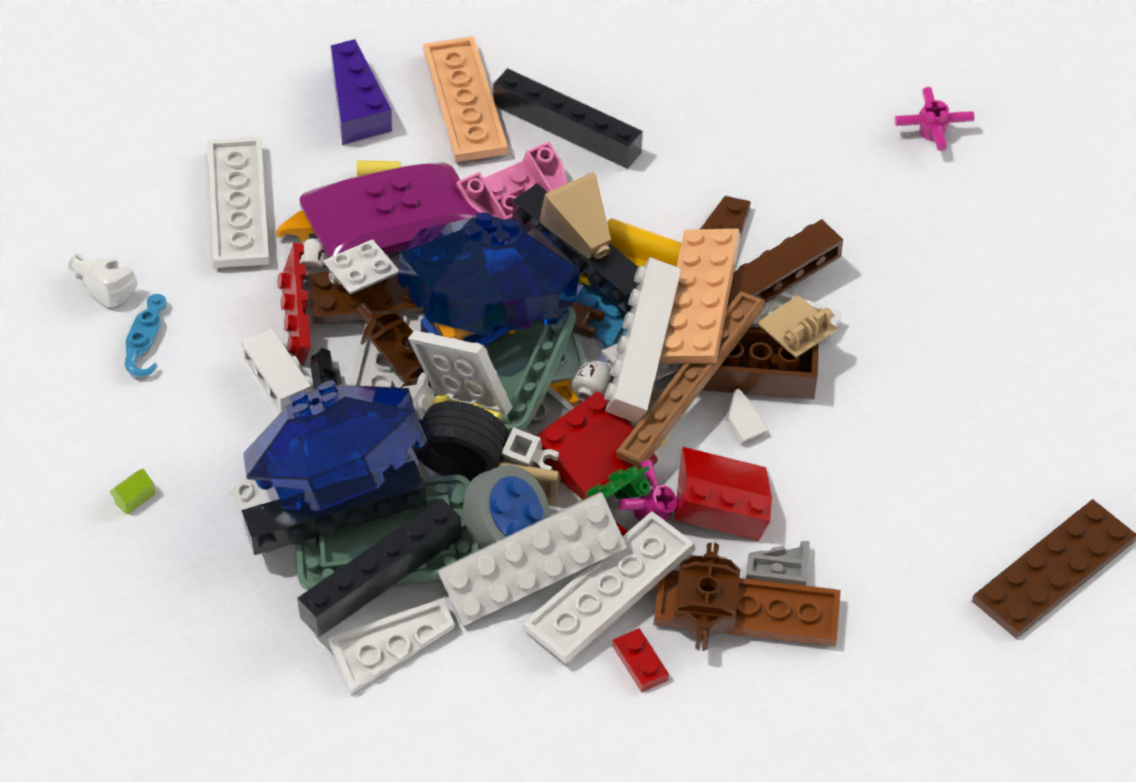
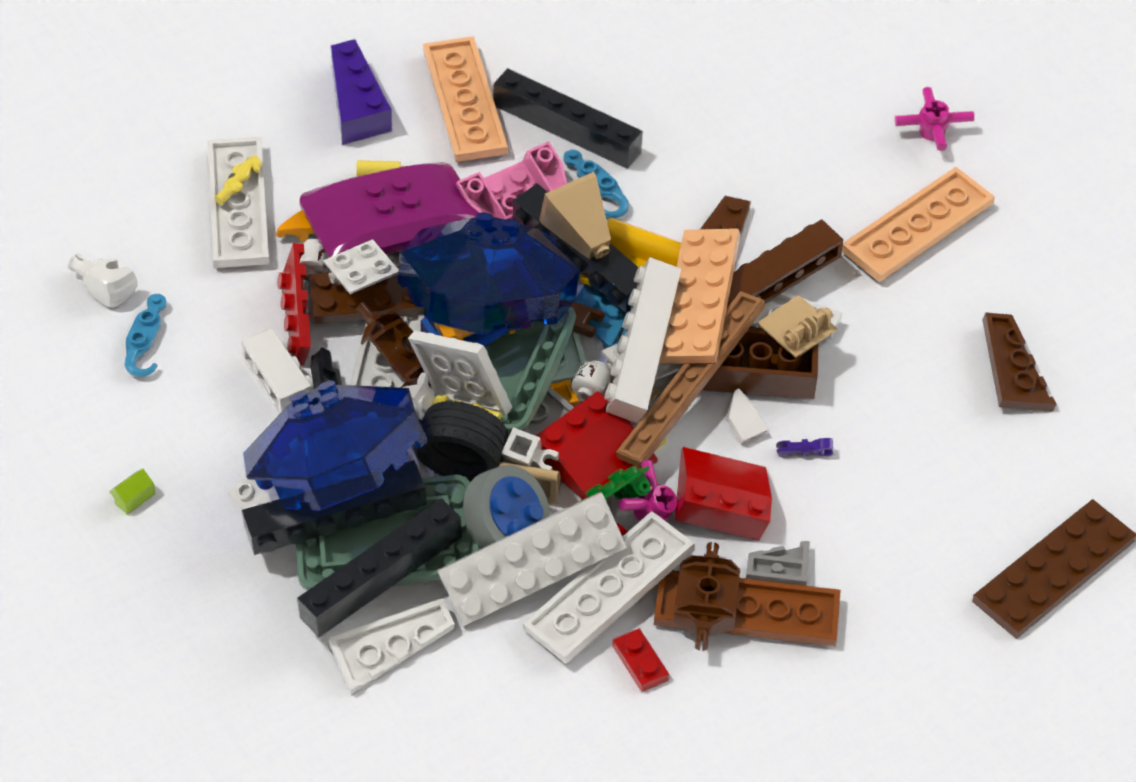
(241, 174): none -> light yellow animal
(607, 184): none -> dark azure piece
(819, 447): none -> dark purple piece
(917, 224): none -> light nougat plate
(1013, 367): none -> reddish brown wing

